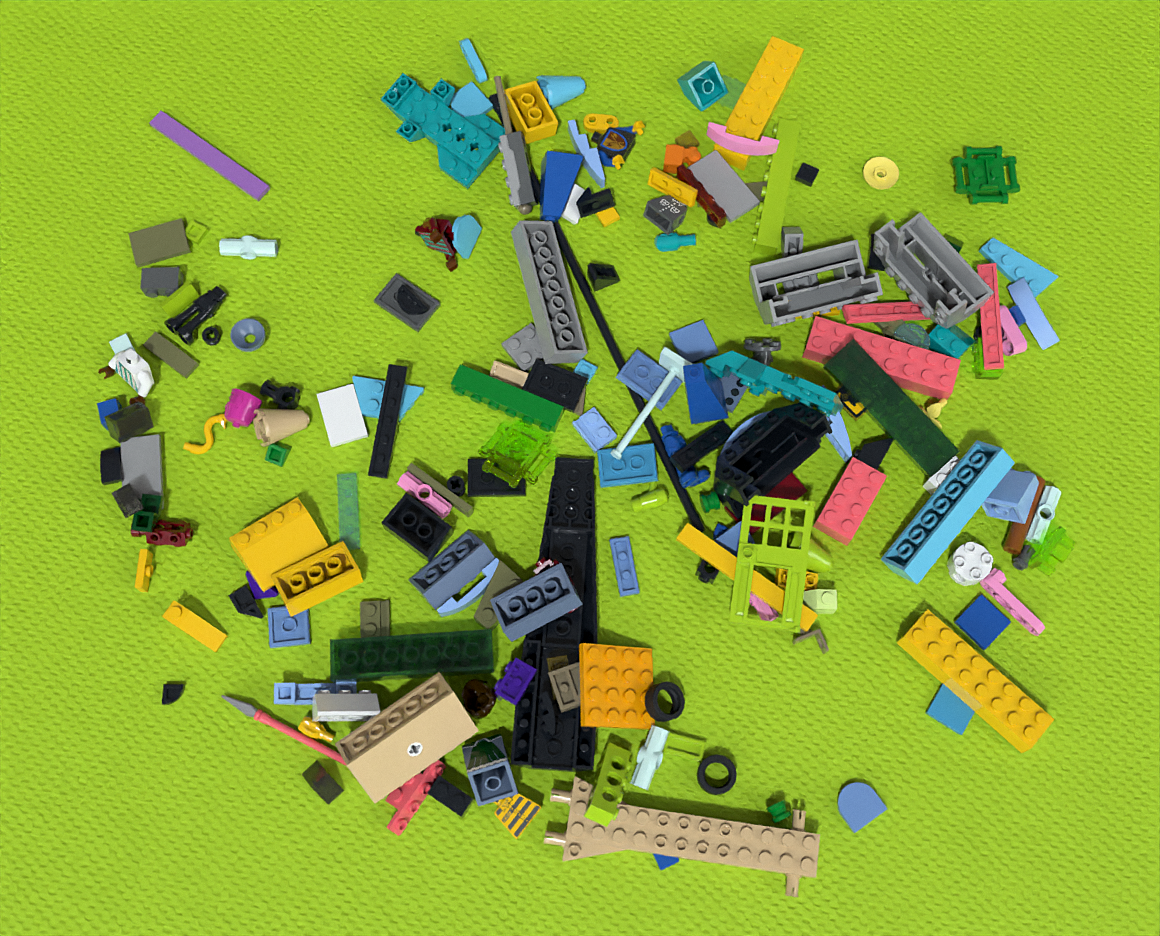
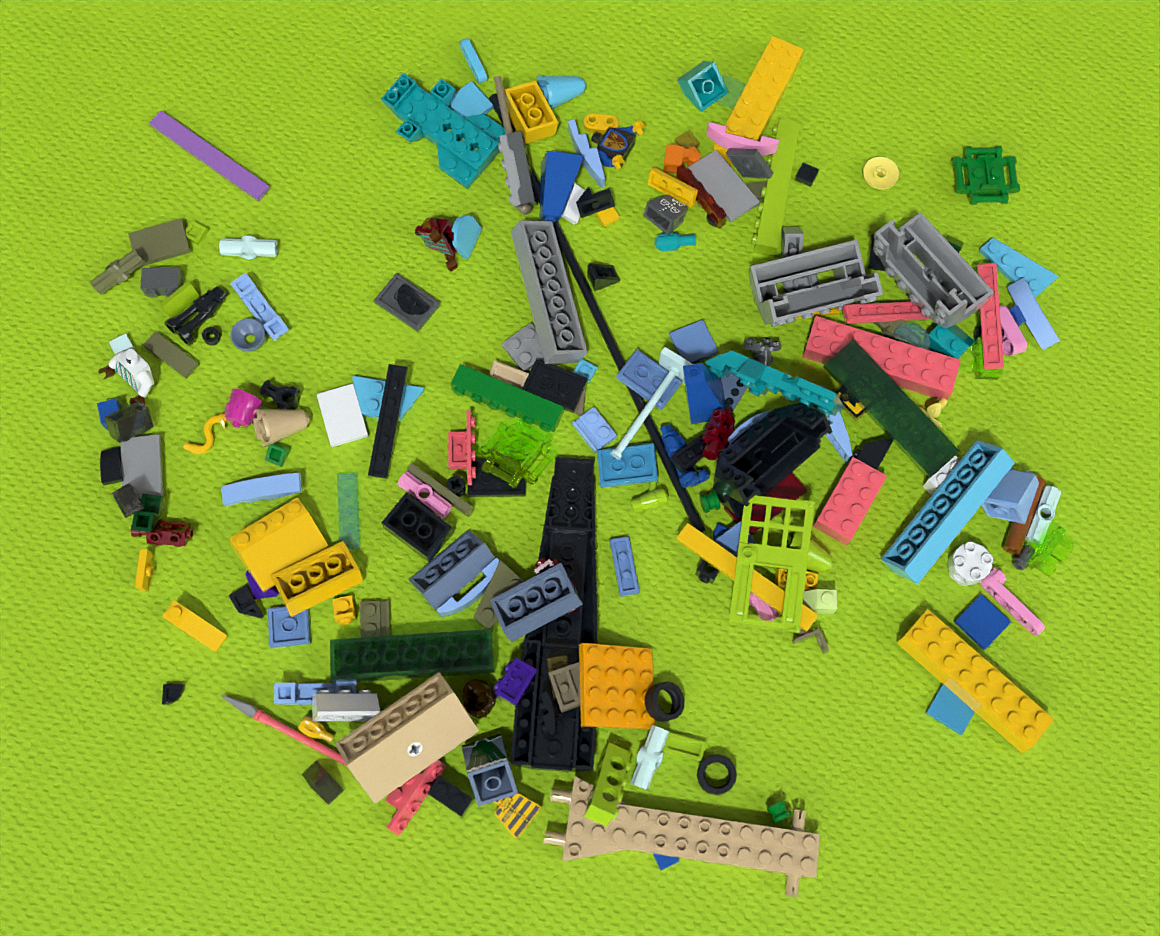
(117, 271): none -> olive piece
(259, 307): none -> light blue slope
(261, 488): none -> light blue slope
(344, 610): none -> yellow bracket
(460, 449): none -> coral bracket
(718, 432): none -> dark red brick
(749, 163): none -> dark grey tile
(859, 805): medium blue tile -> none

